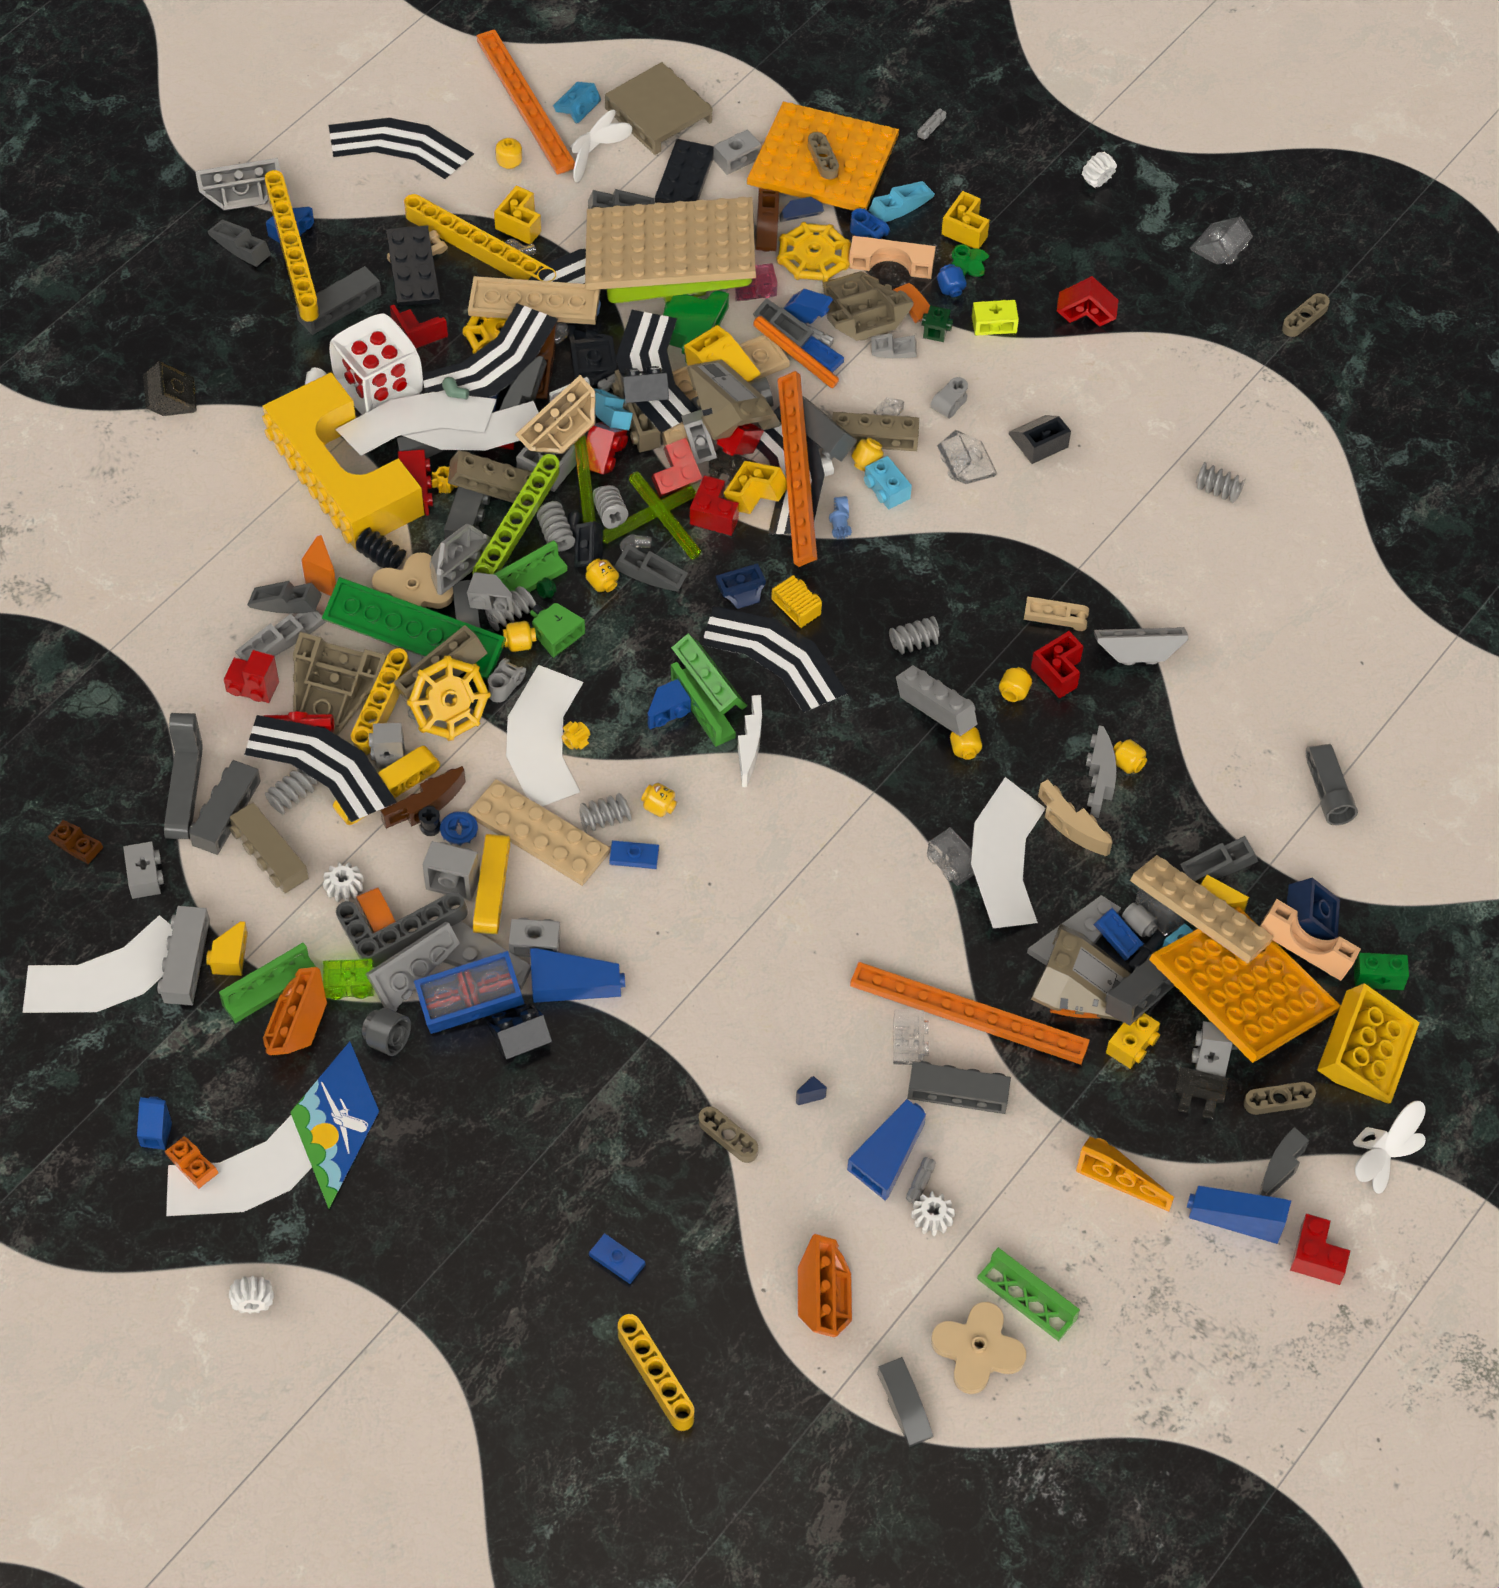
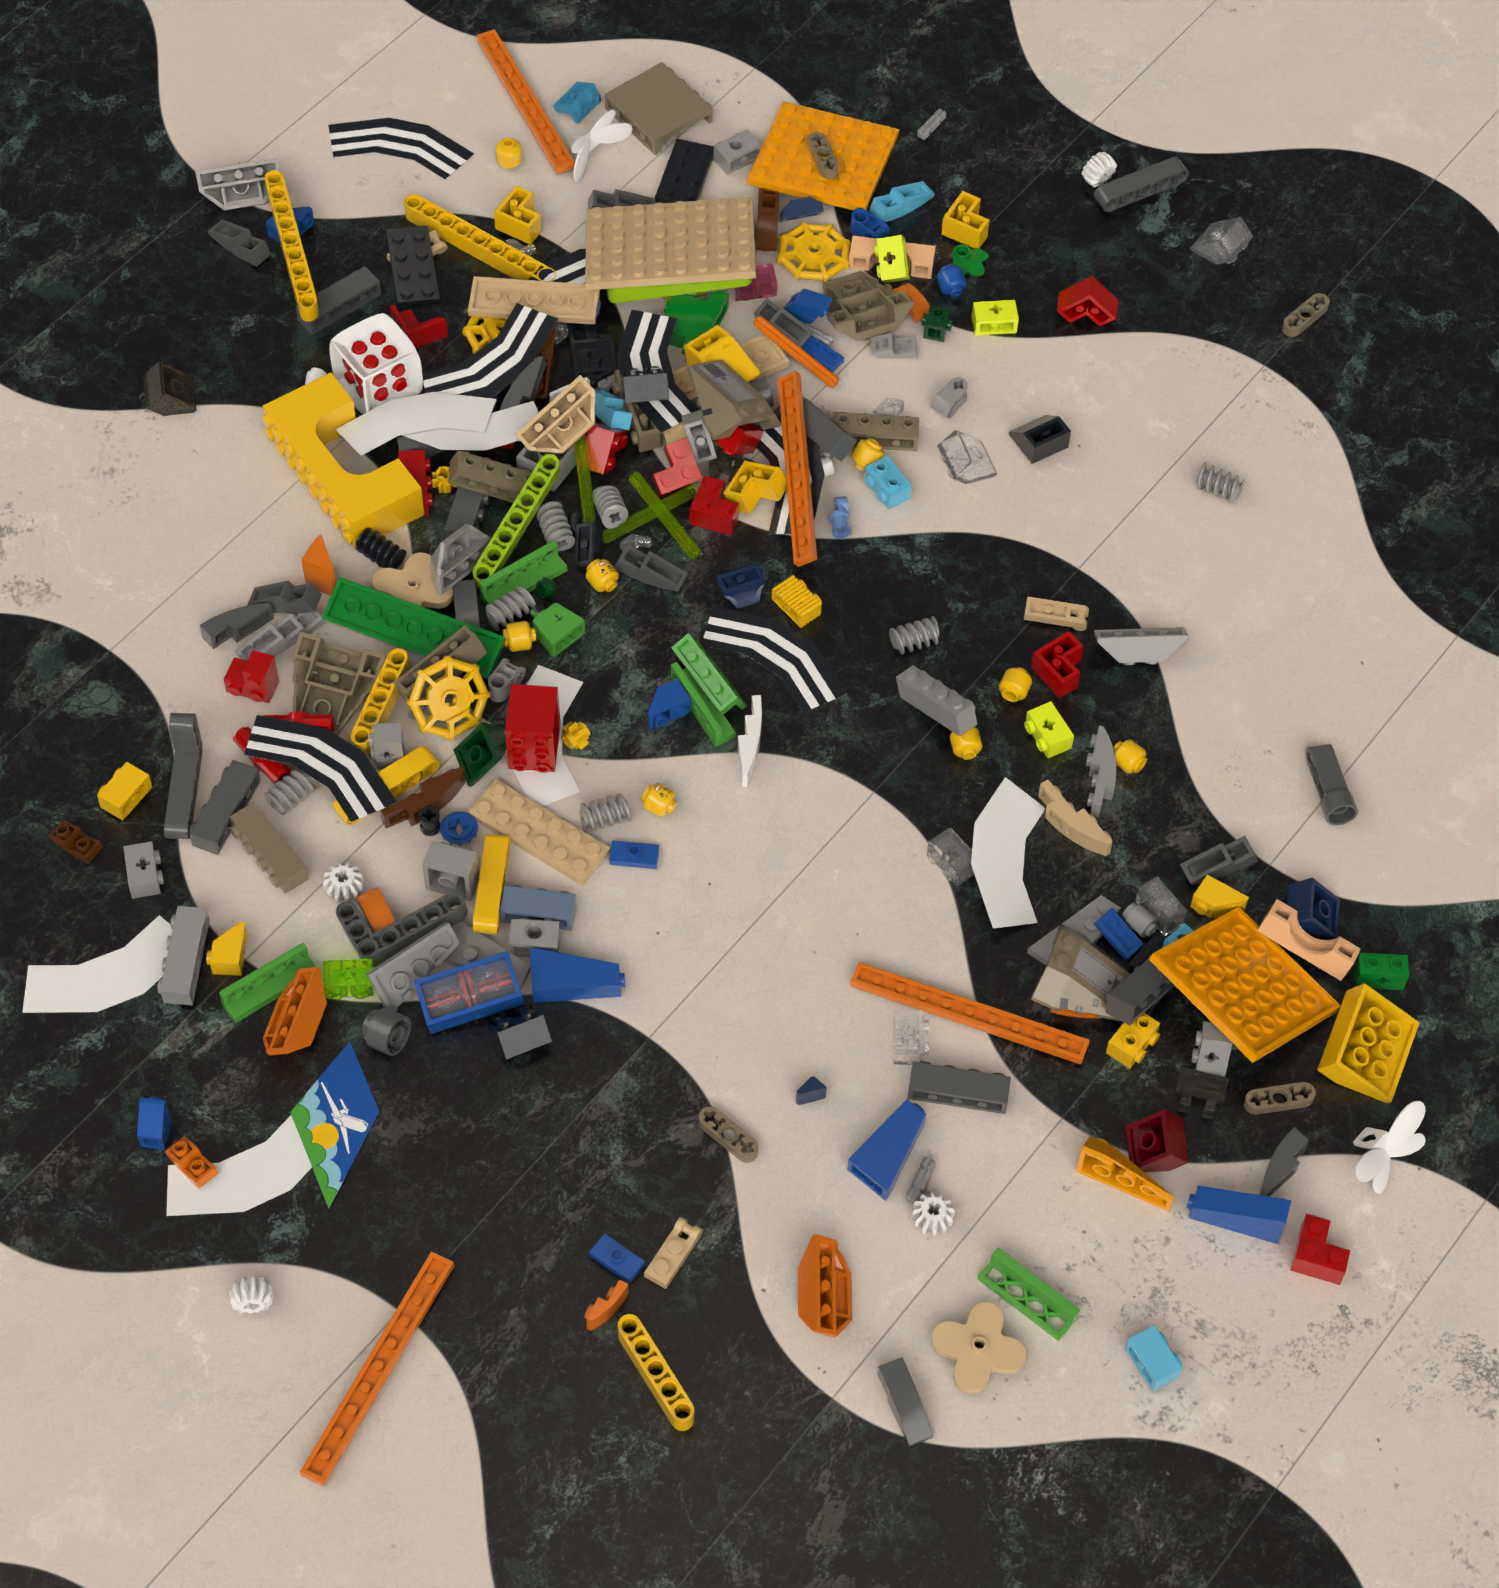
(124, 790): none -> yellow brick
(236, 623): none -> dark grey slope
(272, 769): none -> red piece
(376, 1369): none -> orange plate
(452, 390): sand green arm -> none
(481, 751): none -> dark green slope
(489, 593): light grey slope -> none
(533, 728): none -> red container
(538, 905): none -> sand blue brick
(605, 1309): none -> orange slope
(673, 1253): none -> tan plate
(899, 268): none -> neon yellow brick
(1049, 730): none -> neon yellow brick
(1141, 184): none -> dark grey beam
(1154, 1358): none -> medium azure brick
(1157, 1142): none -> dark red slope
(1202, 909): tan plate -> none

